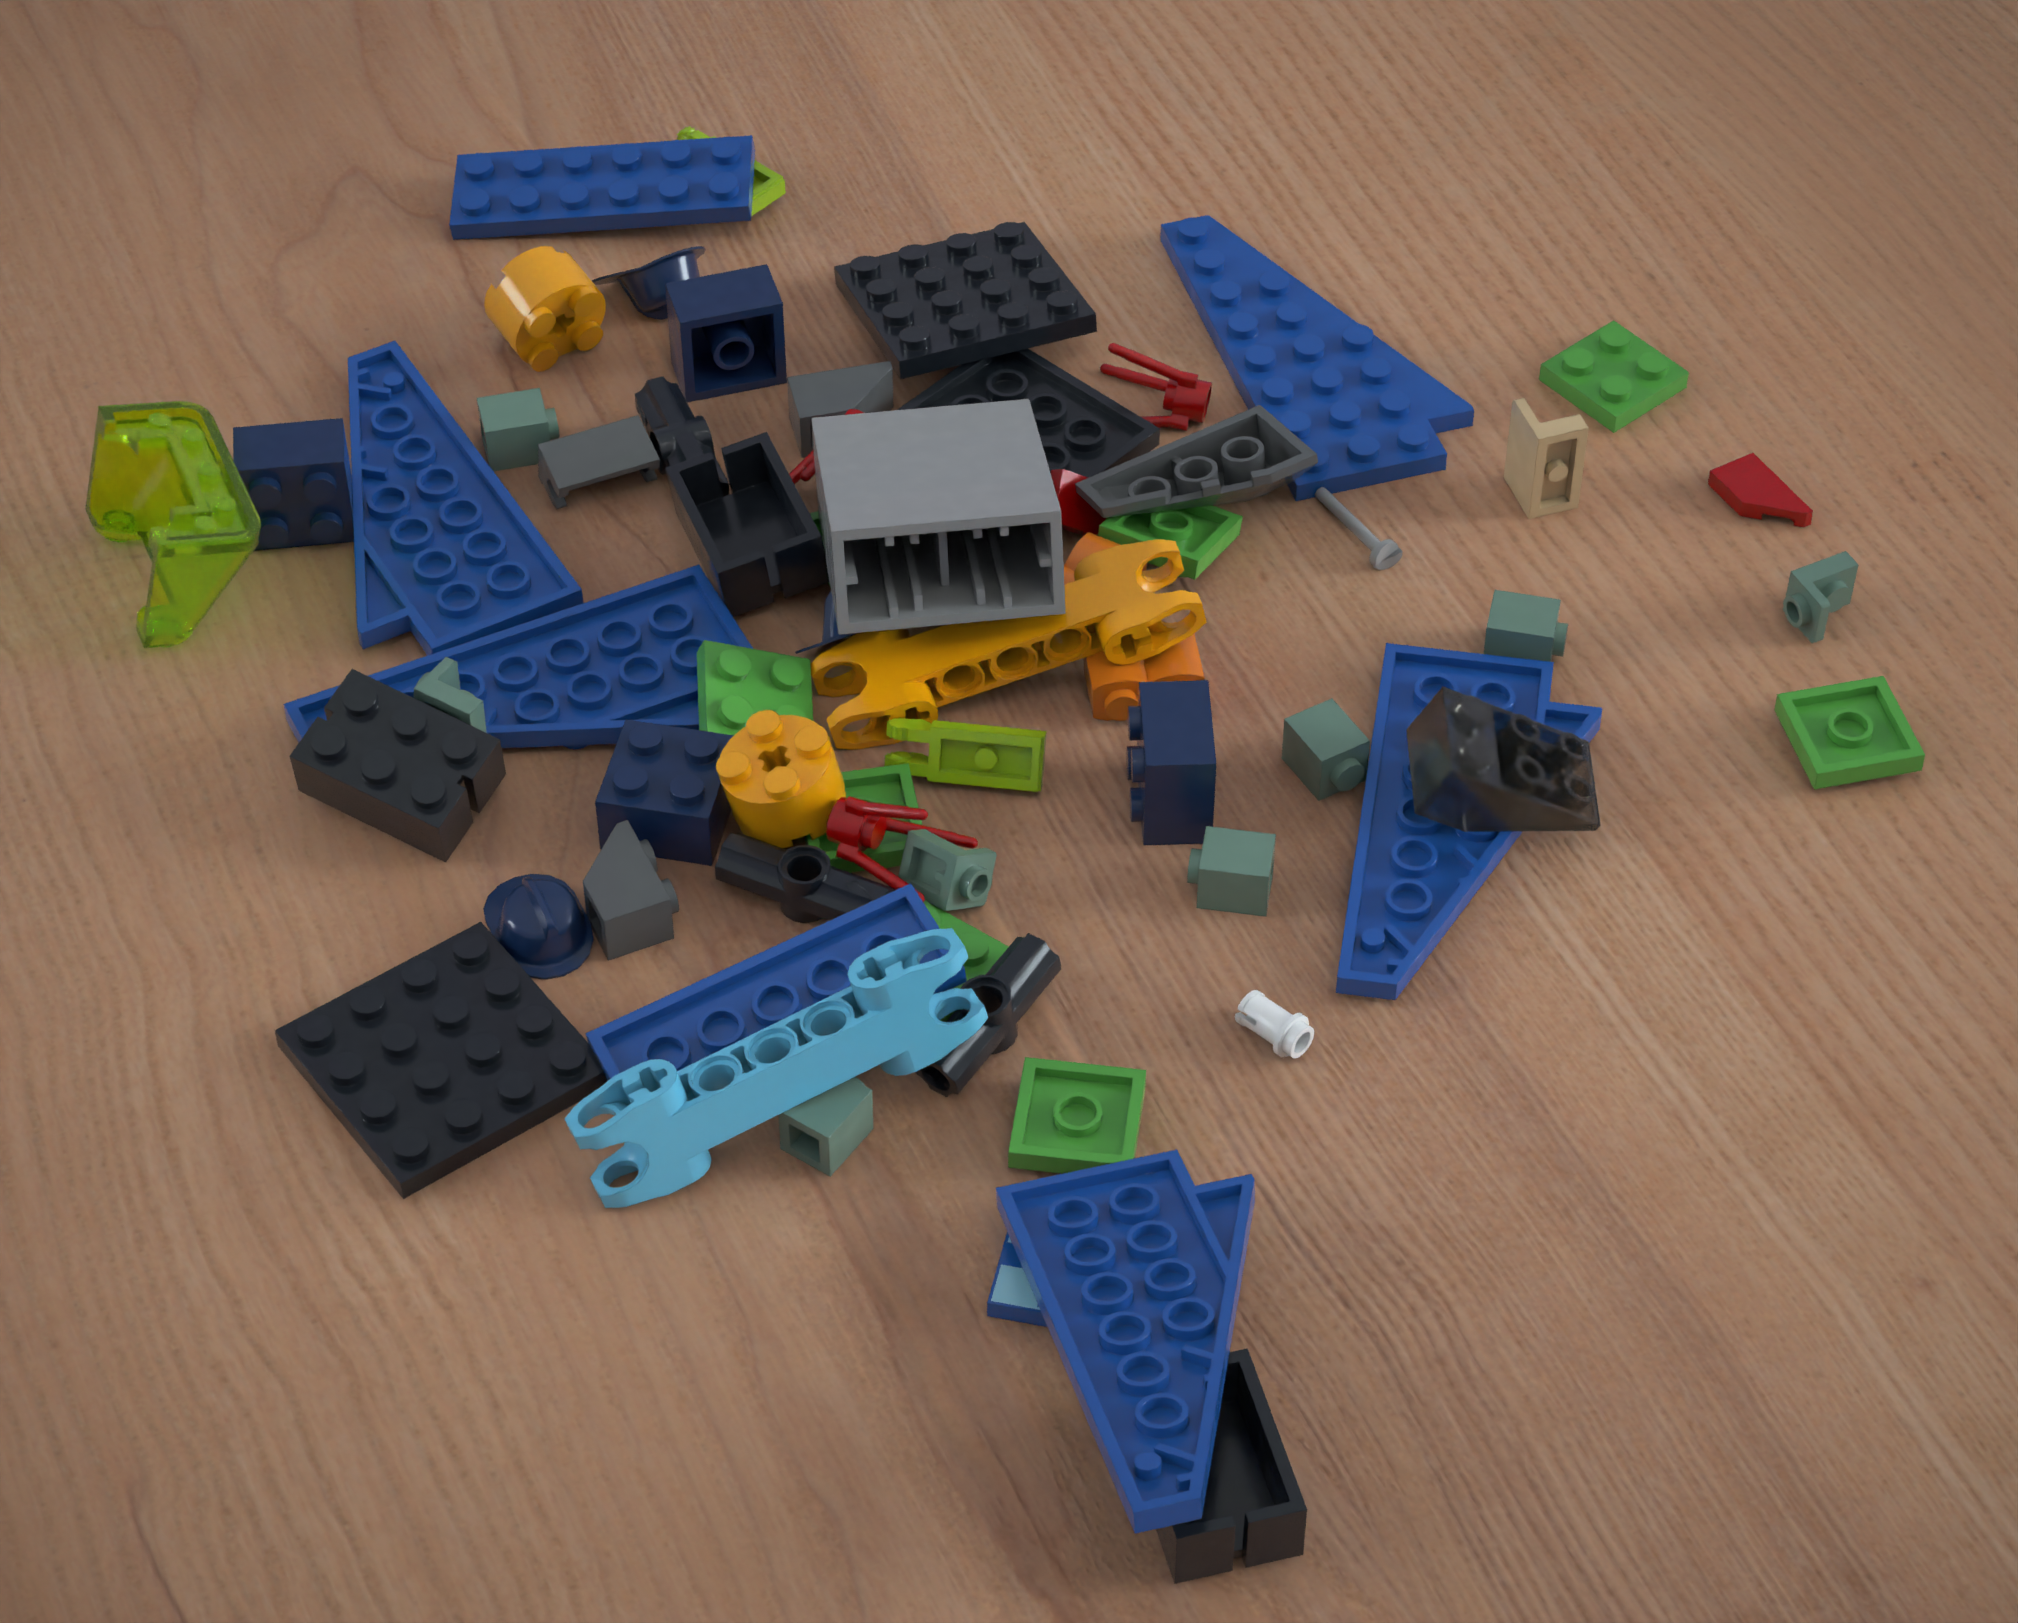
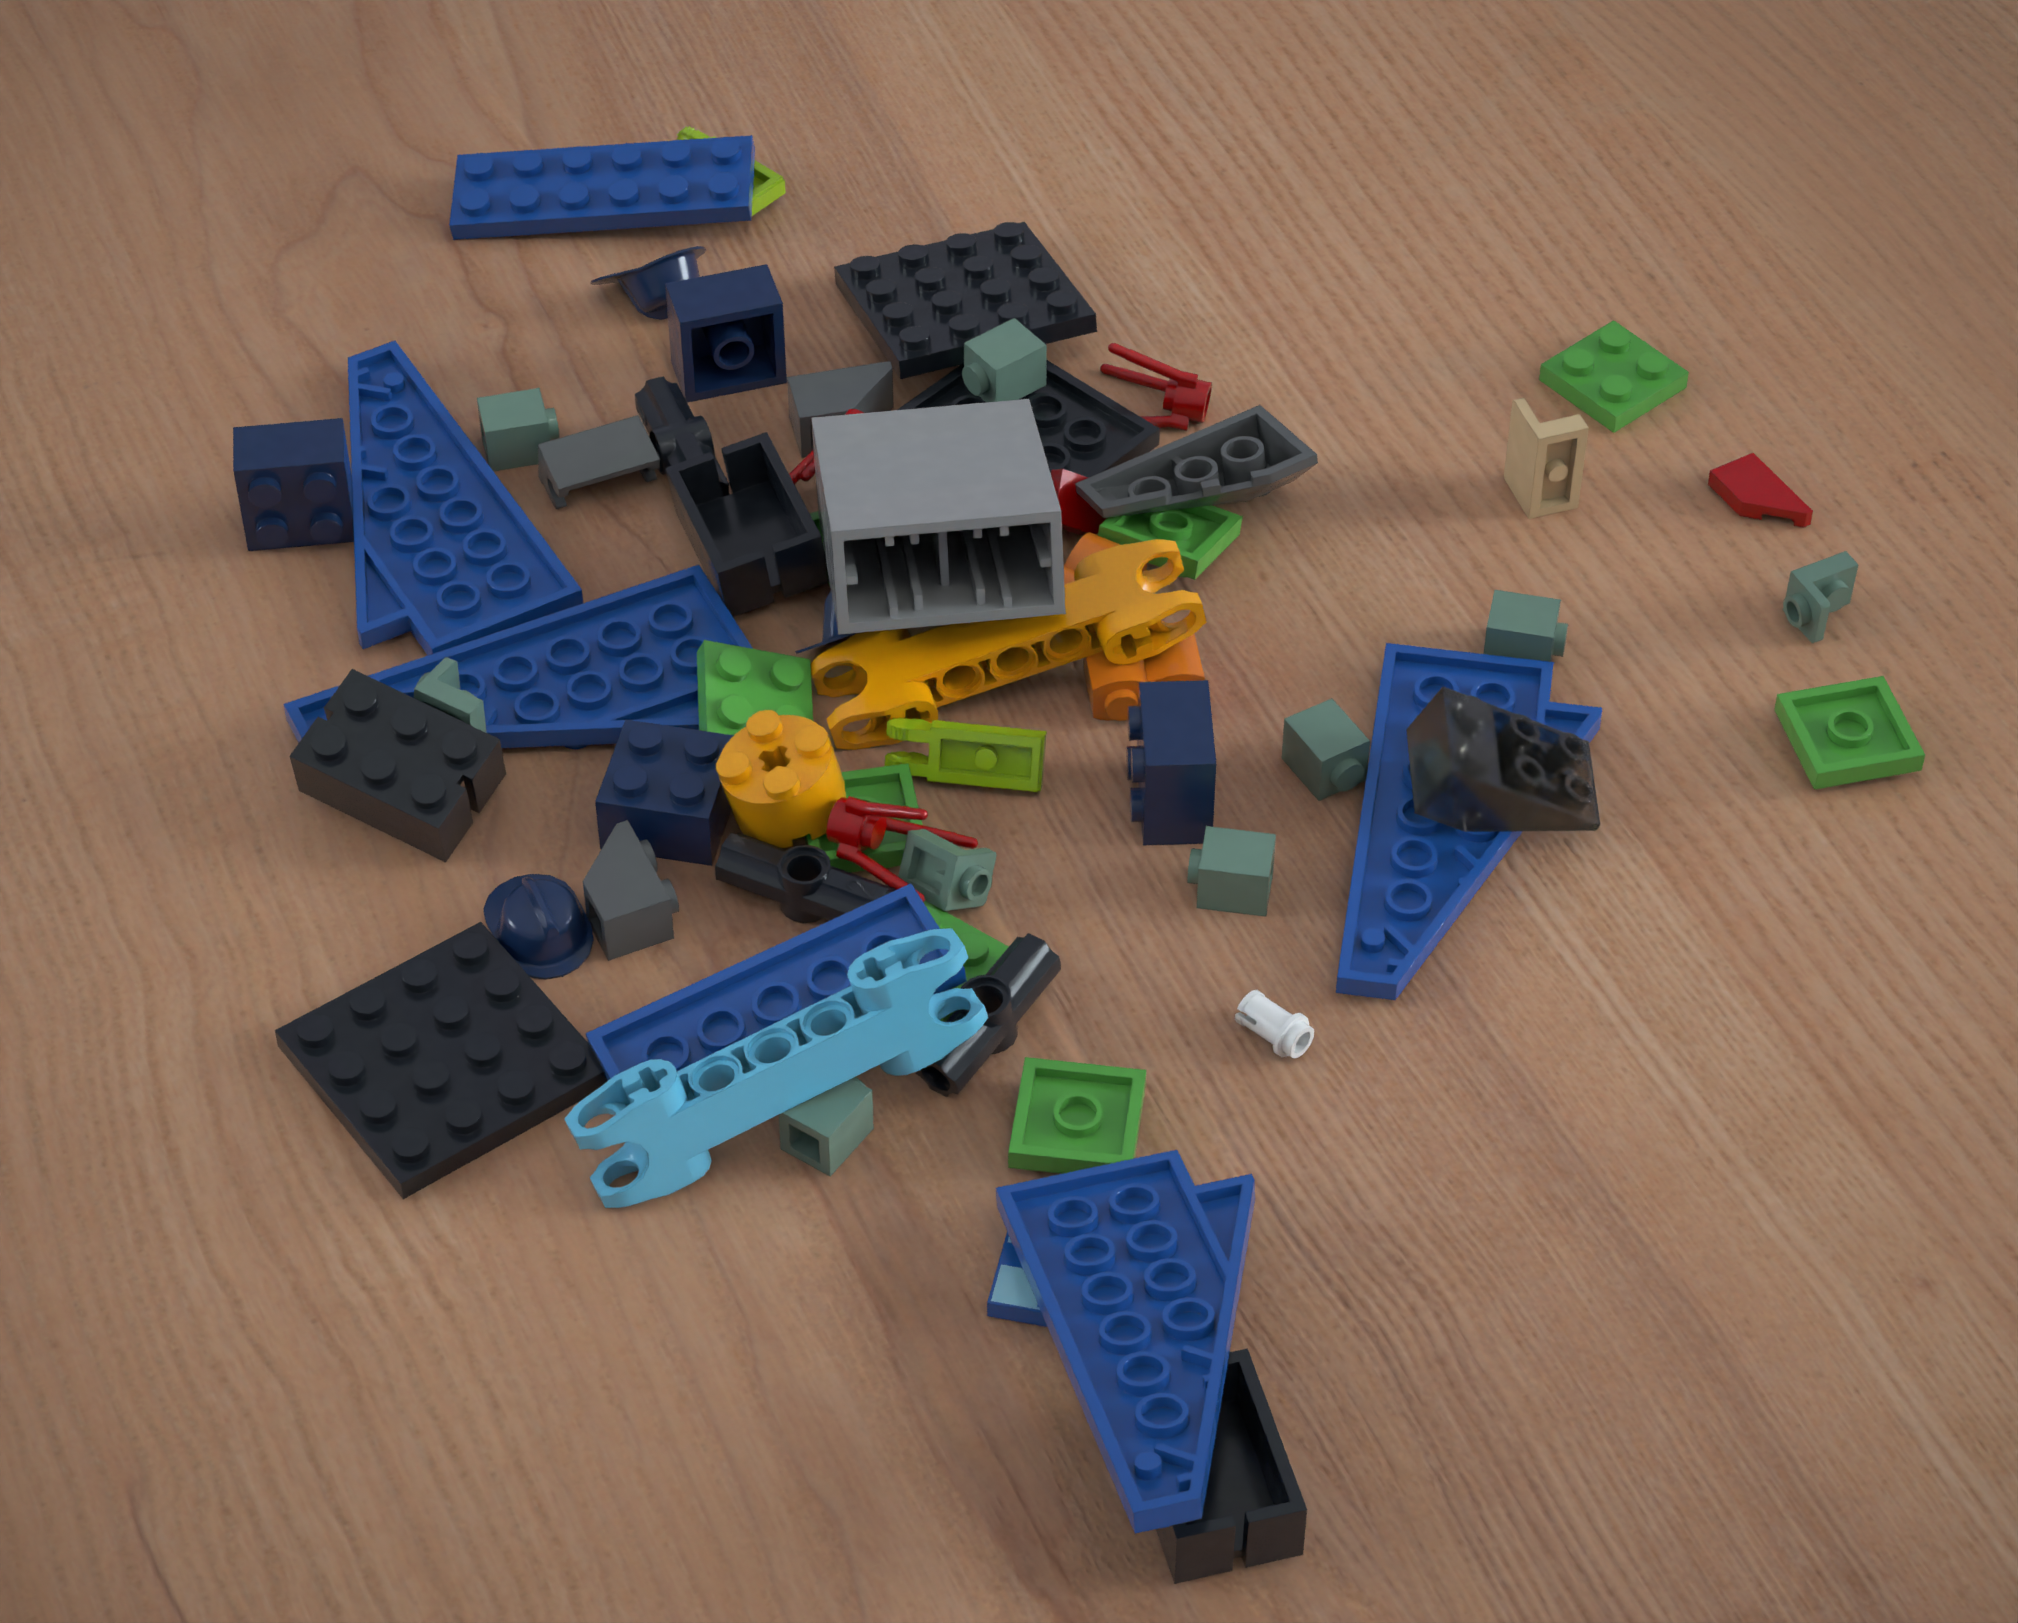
(173, 484): clear neon green windscreen -> none
(546, 307): light orange brick -> none
(1005, 363): none -> sand green brick
(1313, 366): blue wing -> none
(1383, 553): light grey piece -> none

